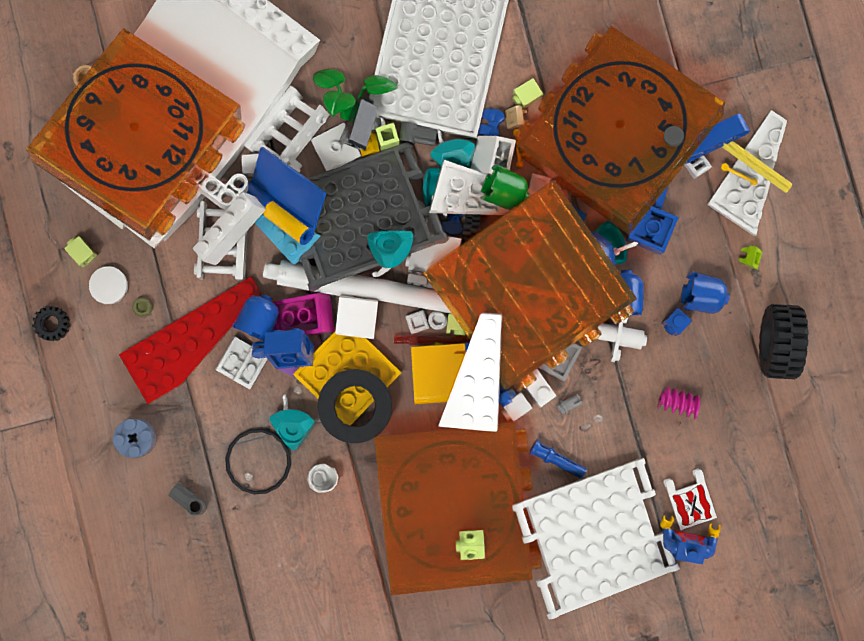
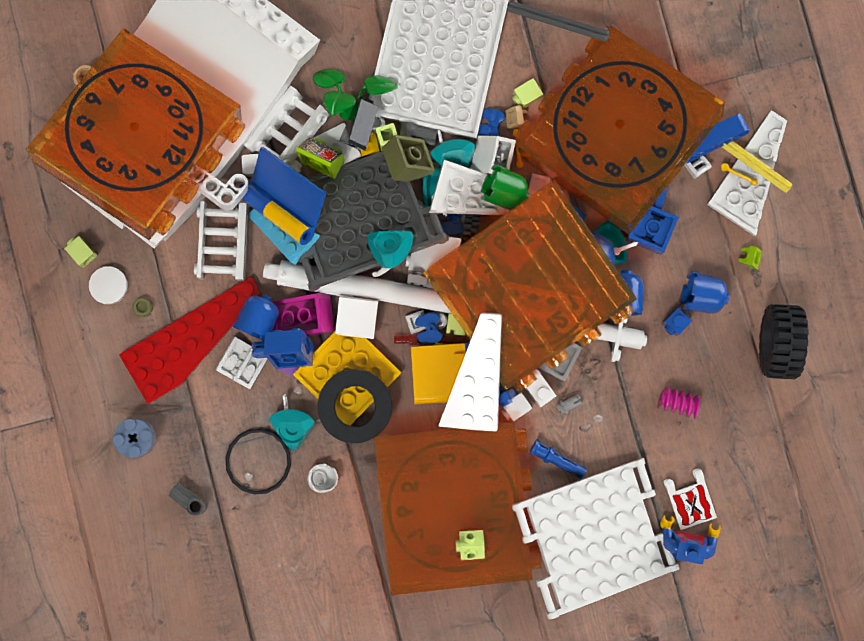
(39, 323): black tyre -> none
(229, 228): white brick -> none
(320, 156): none -> lime slope
(407, 158): none -> olive slope
(430, 322): none -> blue piece
(558, 21): none -> dark grey axle
(673, 136): dark grey tile -> none

